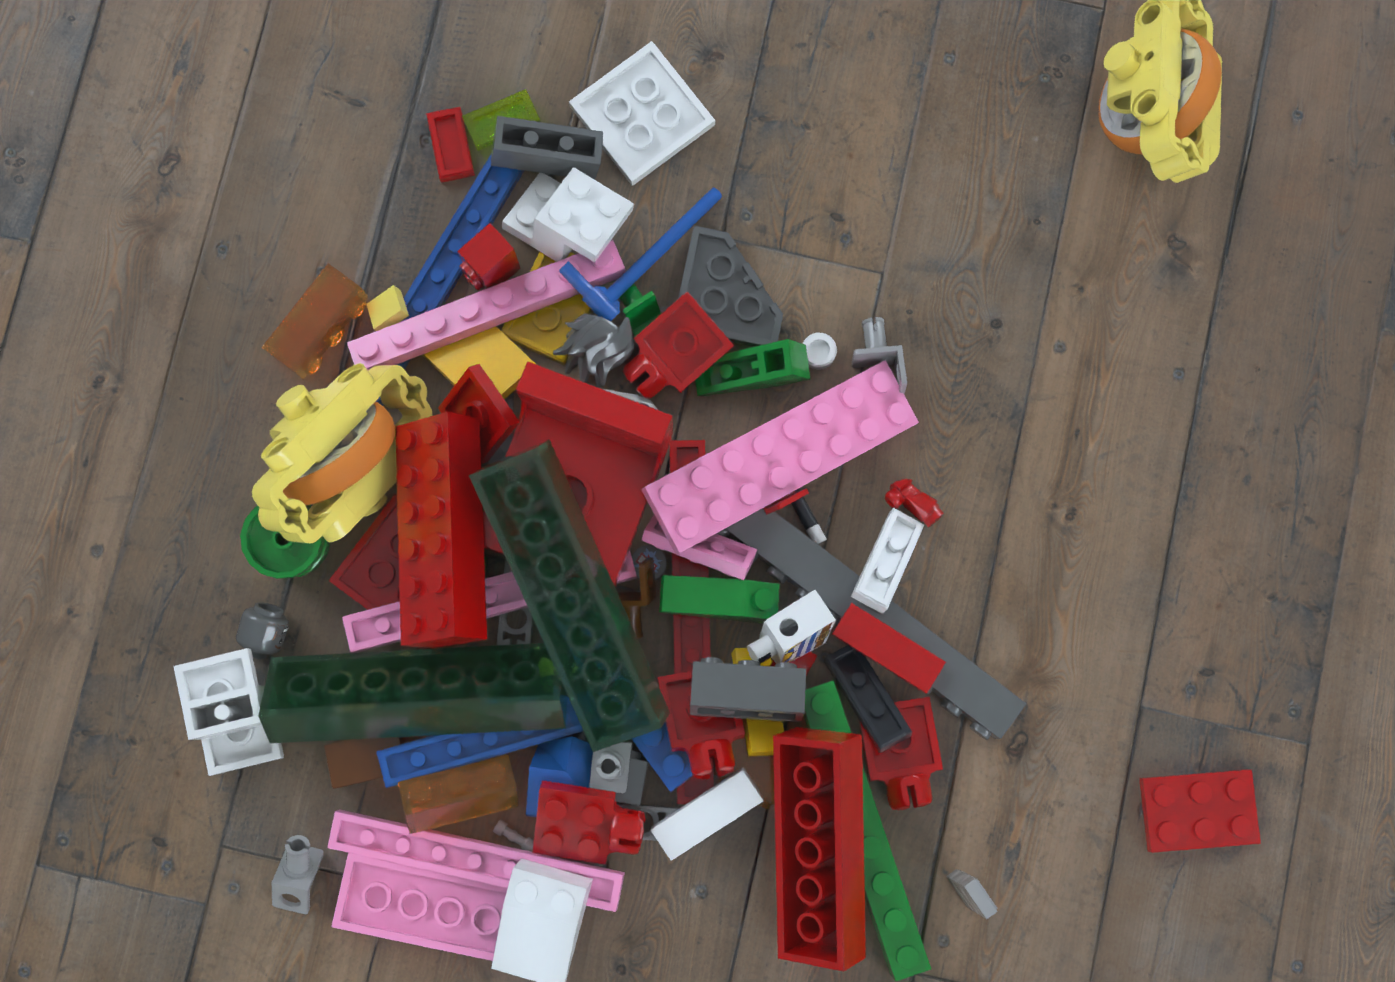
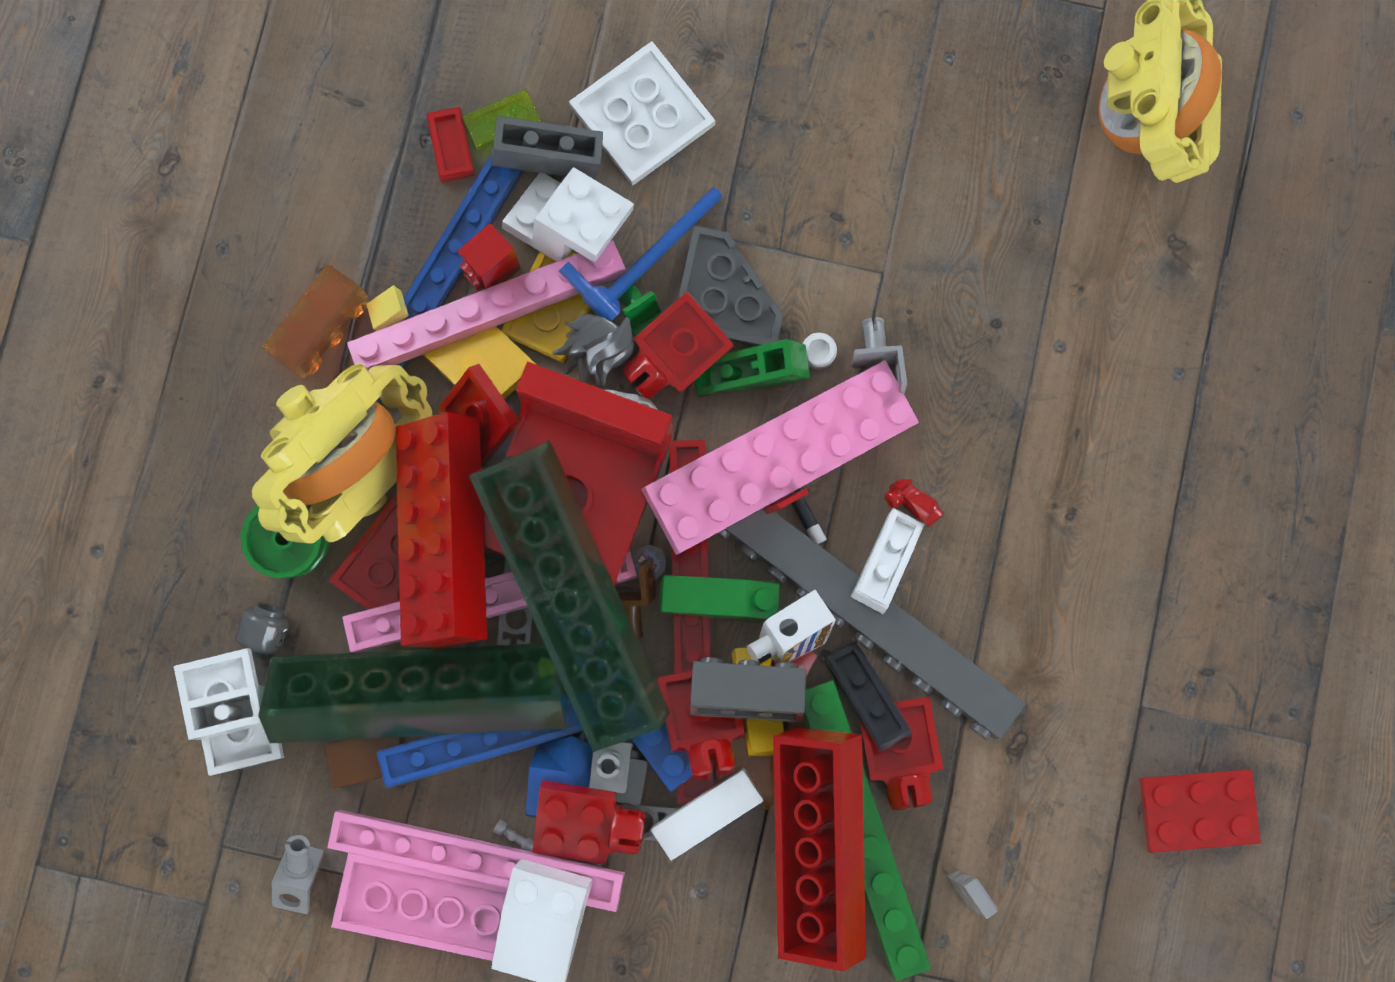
(458, 794): clear orange brick -> none
(715, 552): bright pink plate -> none
(888, 648): red tile -> none

